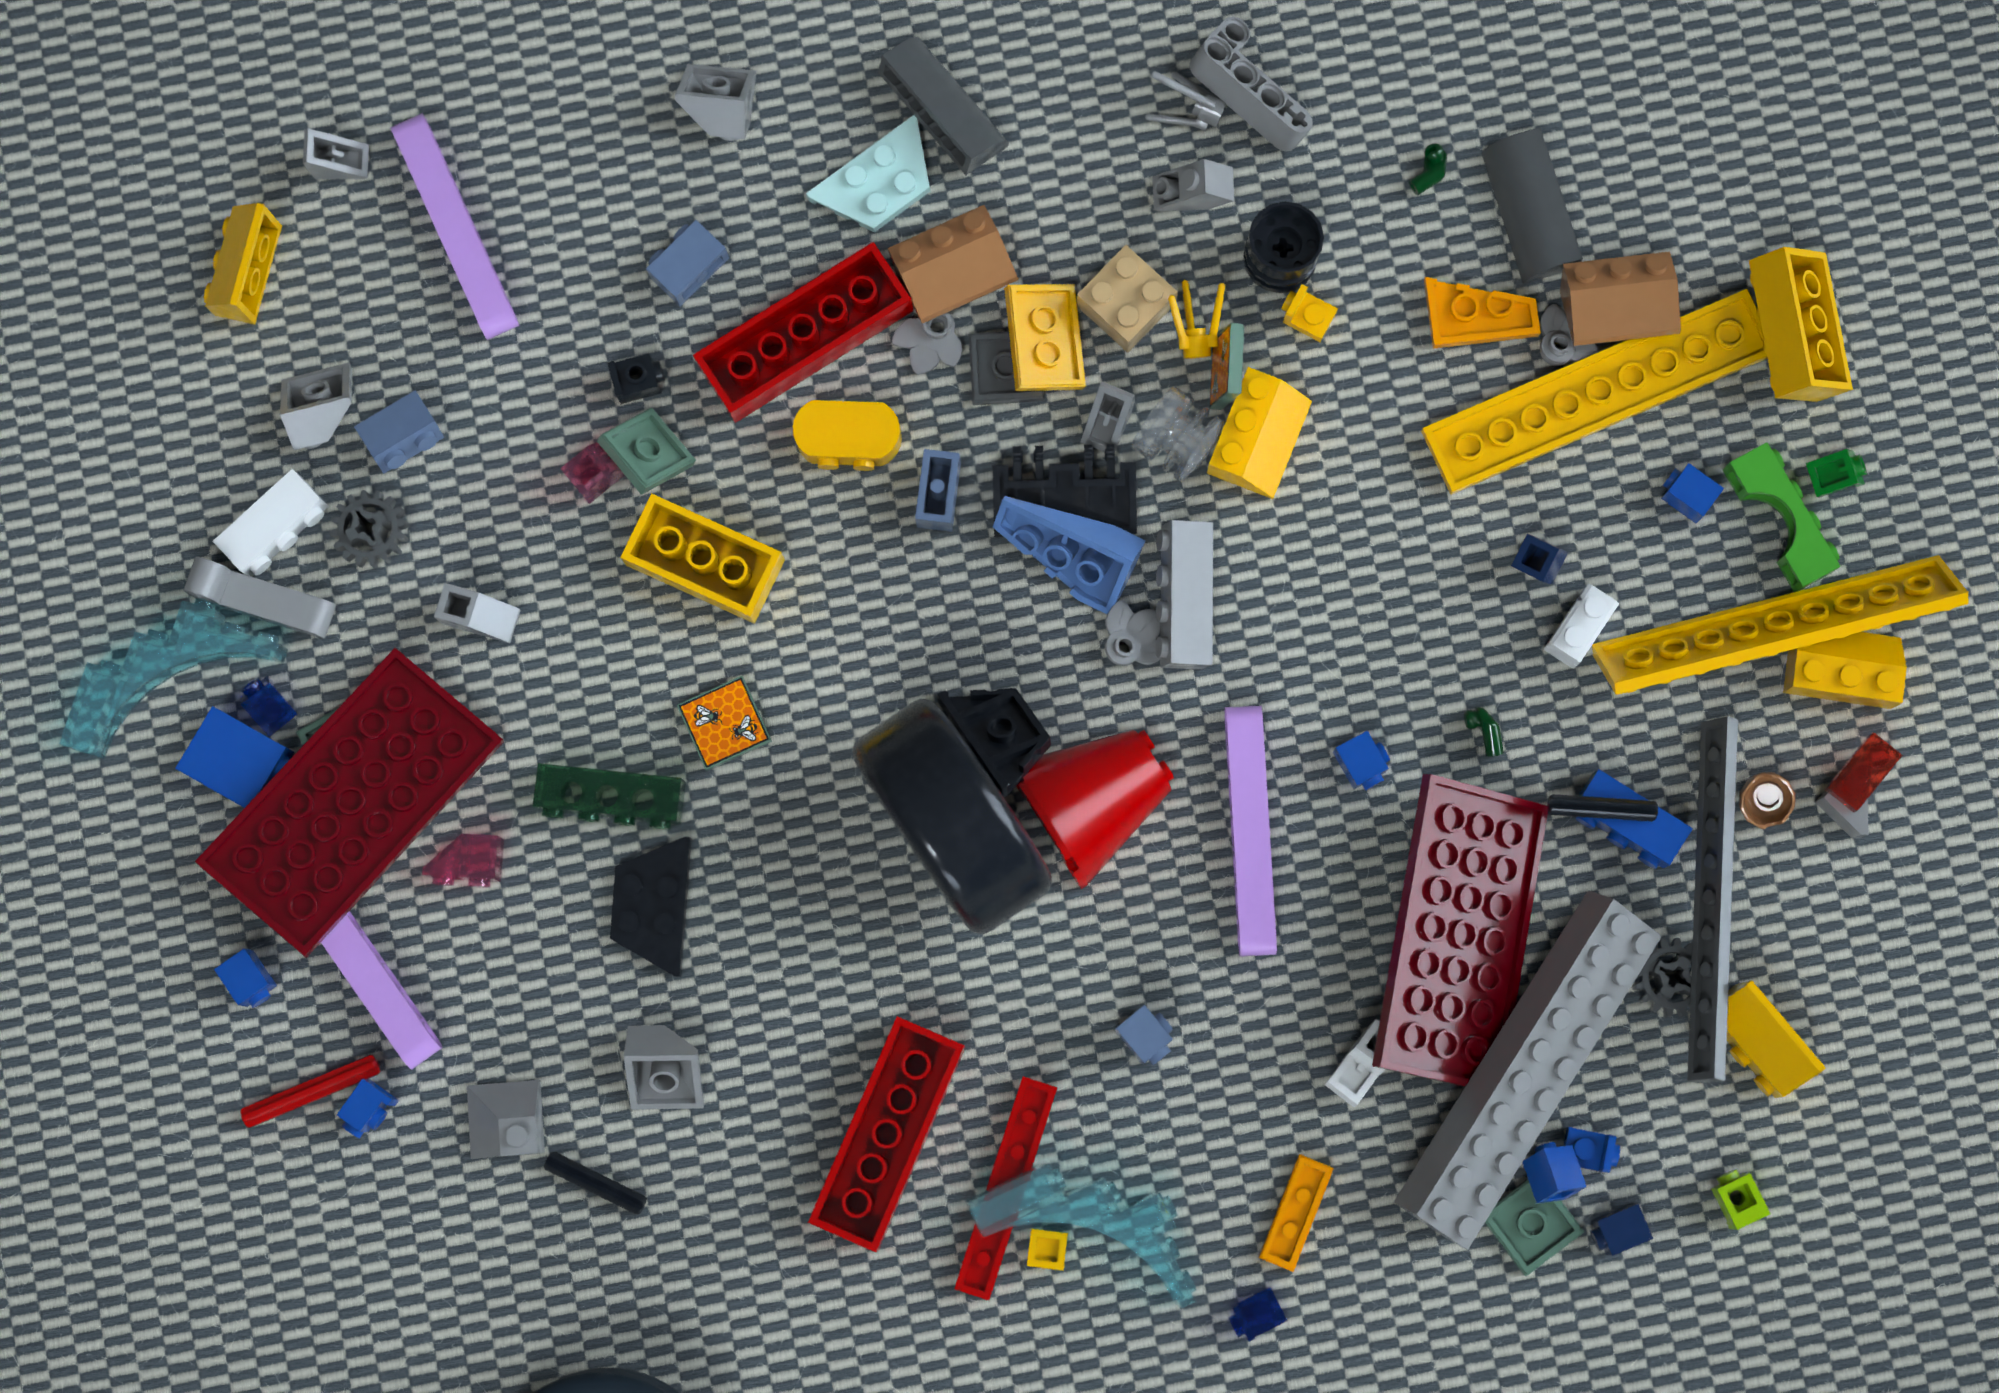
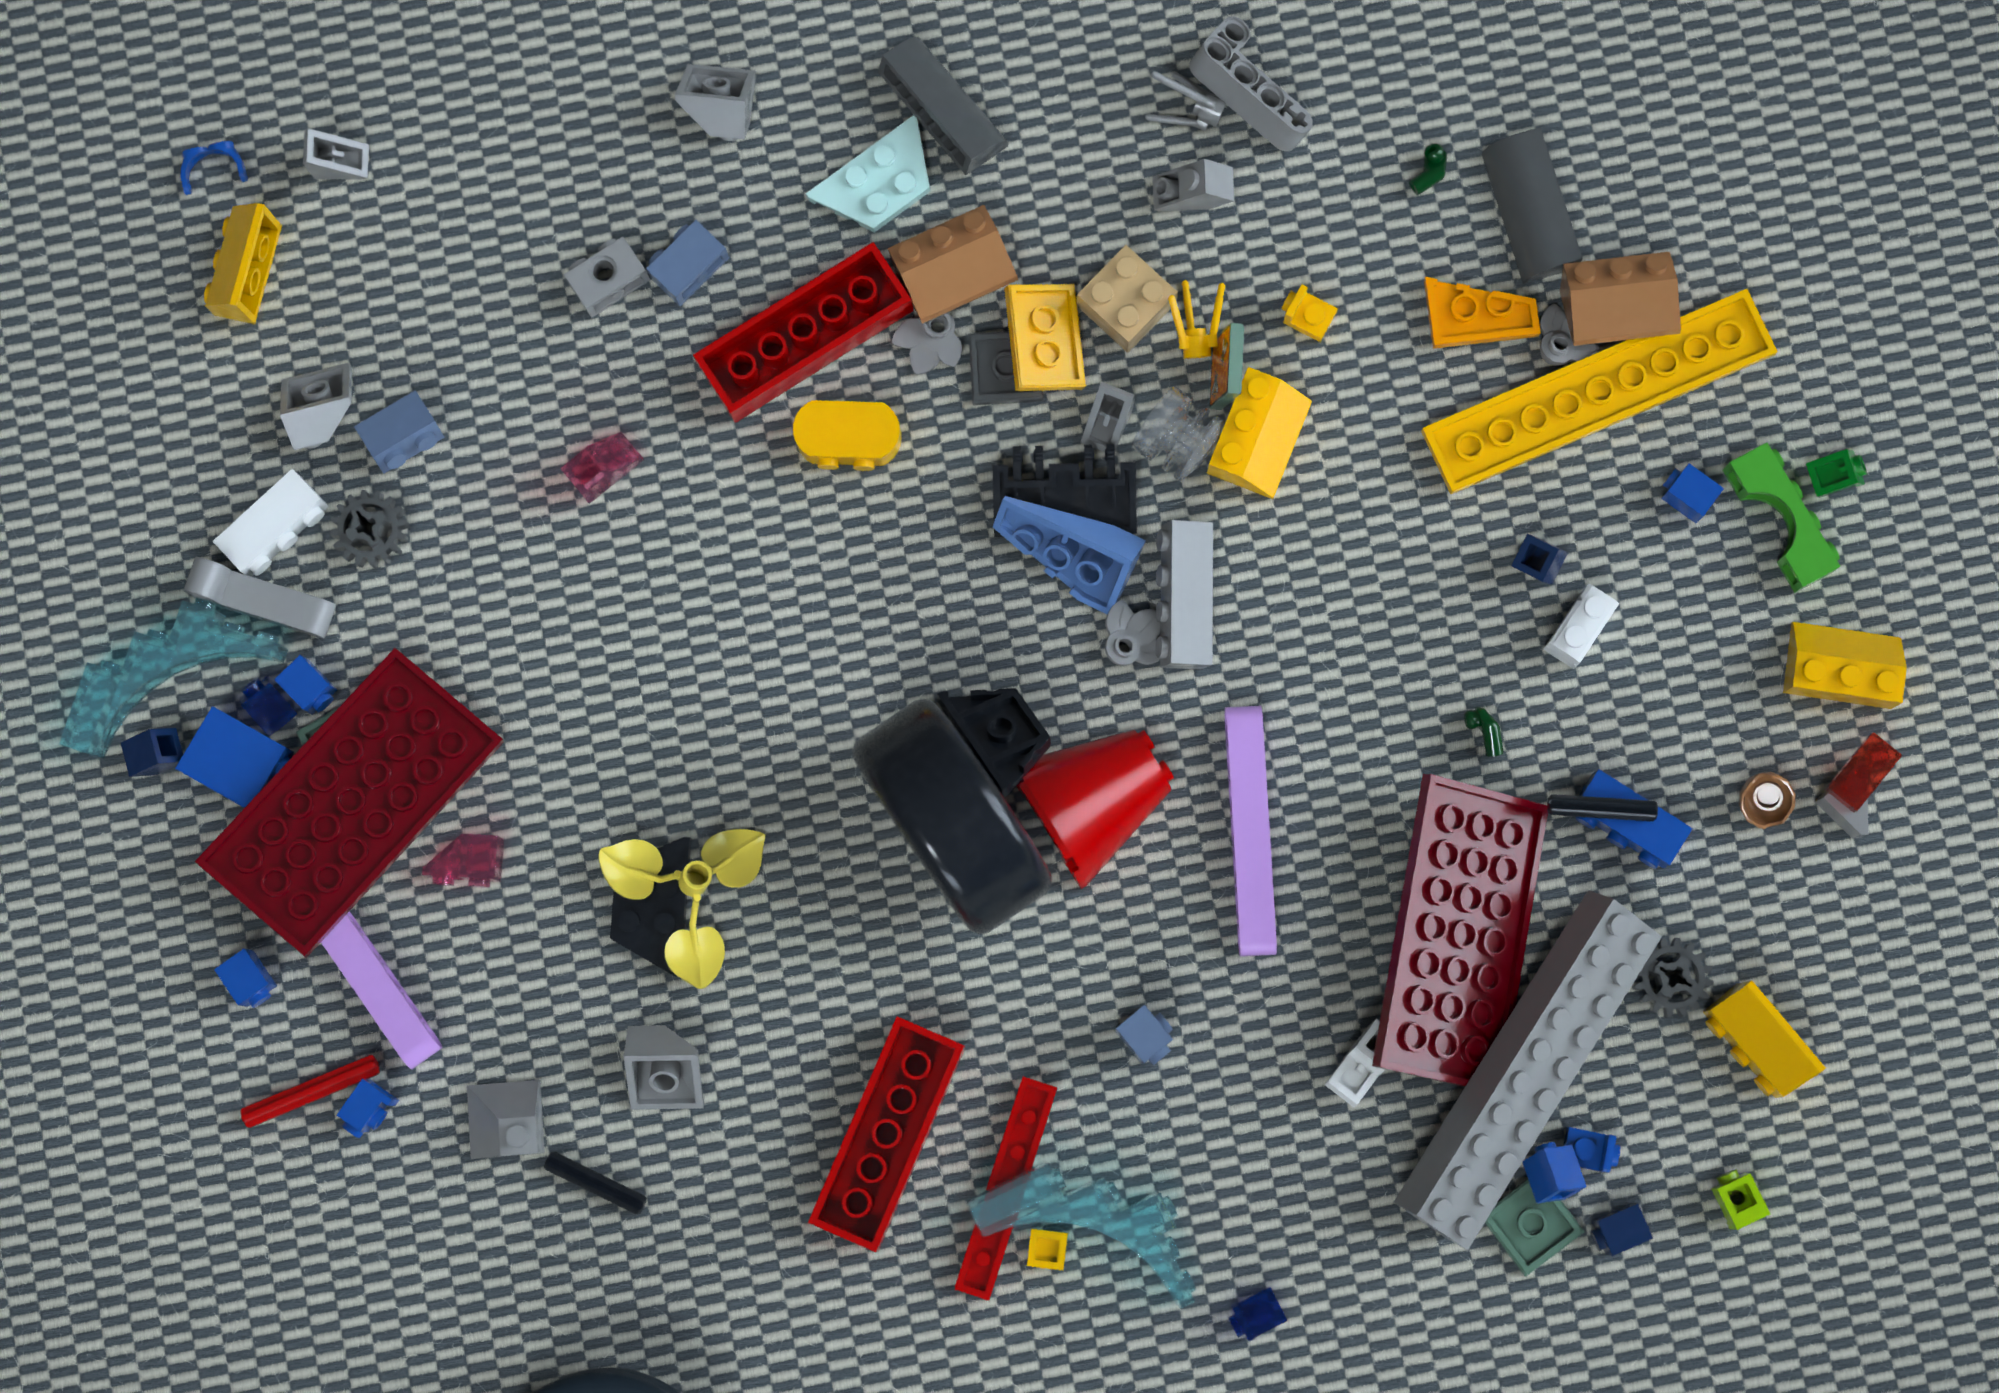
(152, 752): none -> dark blue brick
(193, 155): none -> blue cap
(306, 685): none -> blue brick
(454, 226): lavender beam -> none
(476, 613): light grey slope -> none
(555, 779): clear green brick -> none
(599, 294): none -> light grey brick
(631, 389): black brick -> none
(646, 450): sand green tile -> none
(703, 558): yellow brick -> none
(724, 723): tile -> none
(731, 854): none -> light yellow plant
(938, 490): sand blue brick -> none
(1285, 228): black wheel -> none
(1296, 1212): light orange tile -> none
(1362, 761): blue brick -> none
(1712, 901): dark grey plate -> none
(1779, 624): yellow plate -> none
(1800, 324): yellow brick -> none

